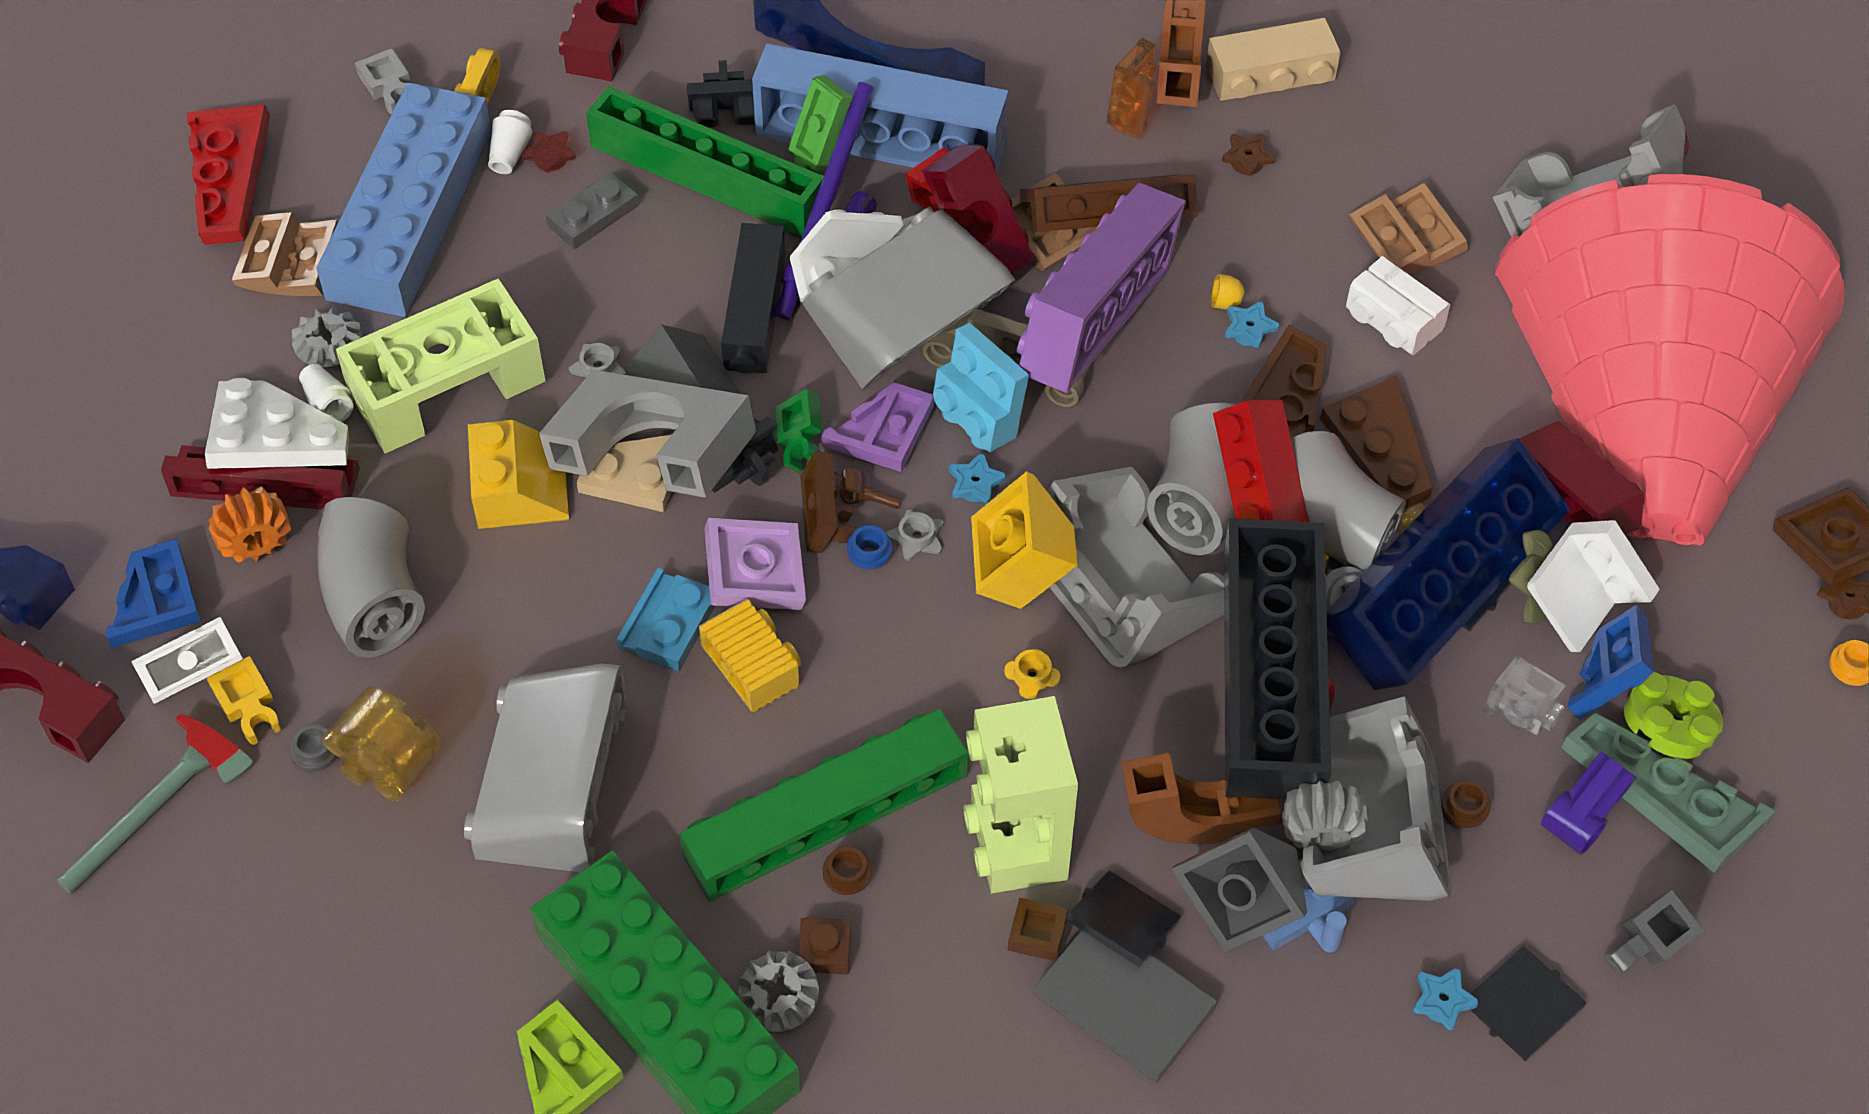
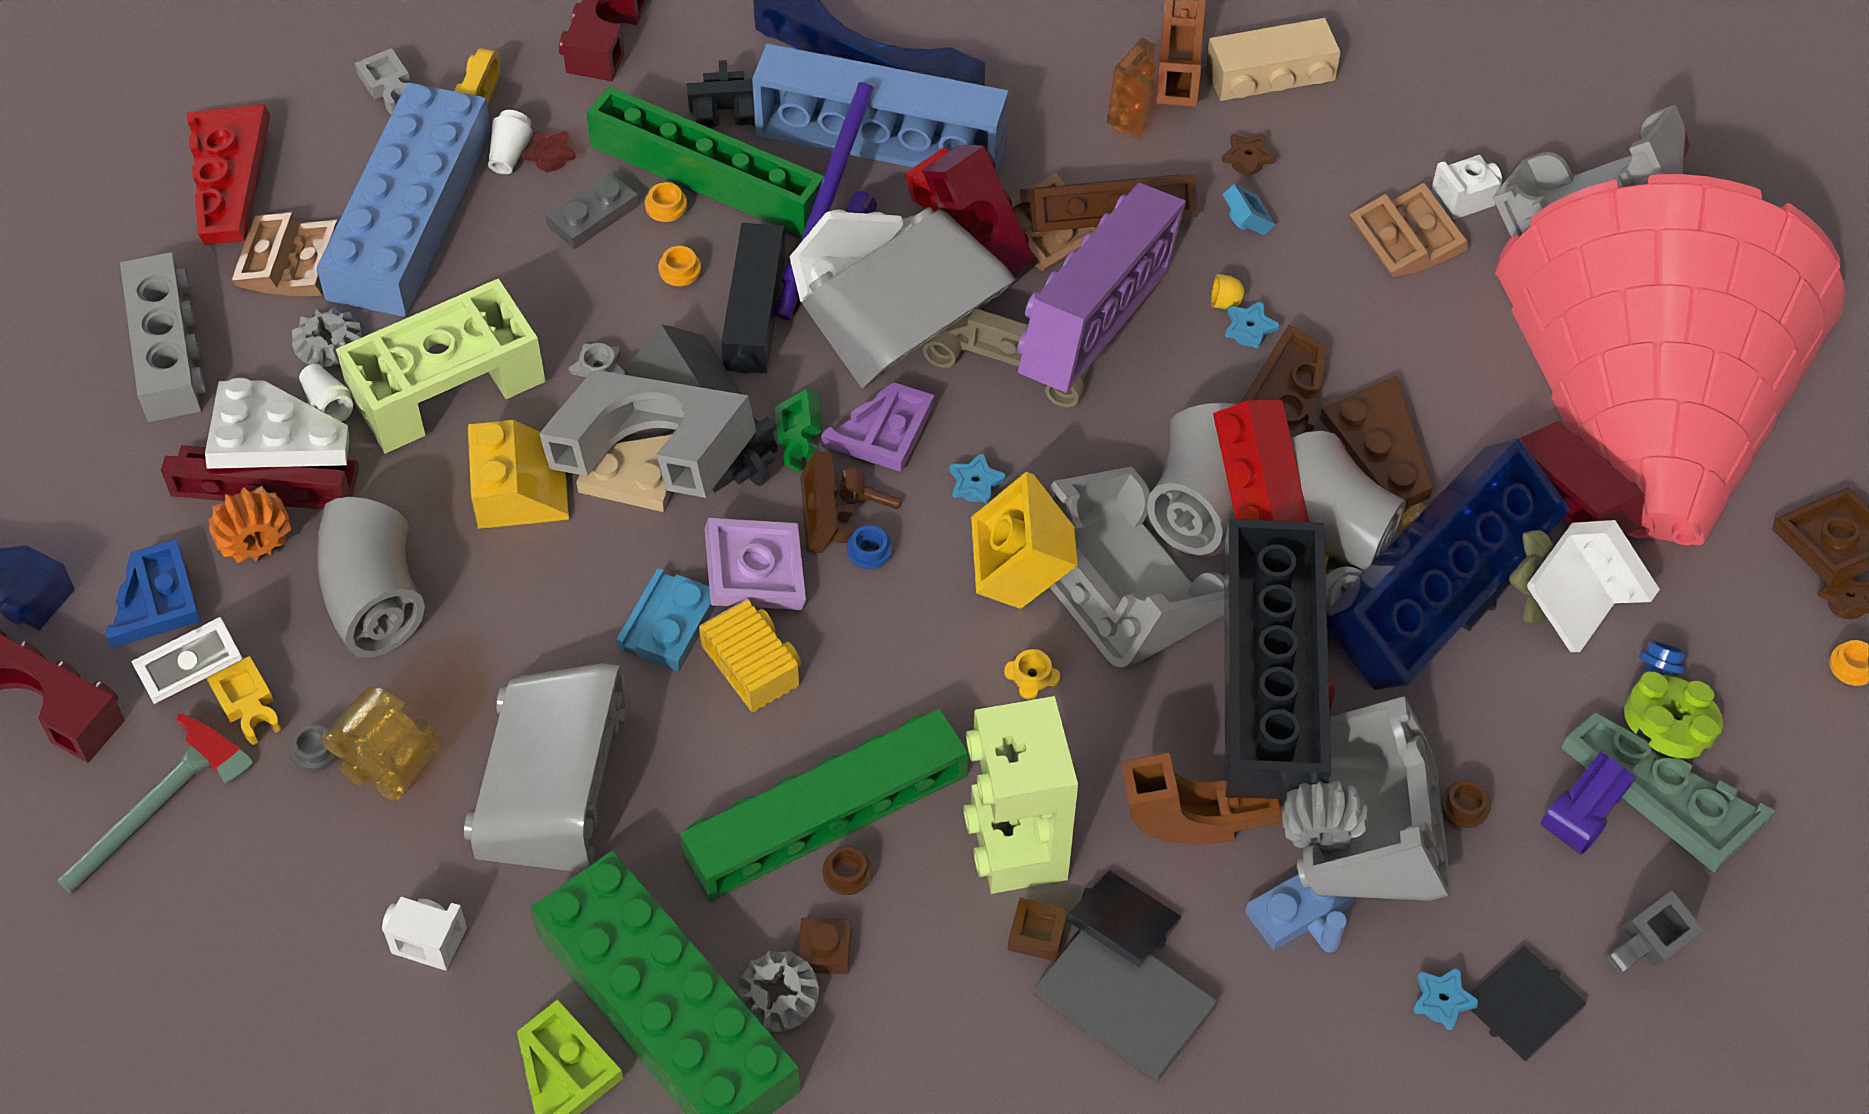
(161, 337): none -> light grey brick
(424, 931): none -> white brick
(665, 202): none -> light orange plate
(679, 266): none -> light orange plate
(819, 124): bright green hinge -> none
(921, 524): light grey plate -> none
(981, 390): medium azure plate -> none
(1244, 887): dark grey slope -> none
(1248, 210): none -> dark azure plate
(1397, 306): white brick -> none
(1466, 186): none -> white brick
(1526, 697): clear brick -> none
(1617, 661): blue wing -> none
(1663, 658): none -> blue plate

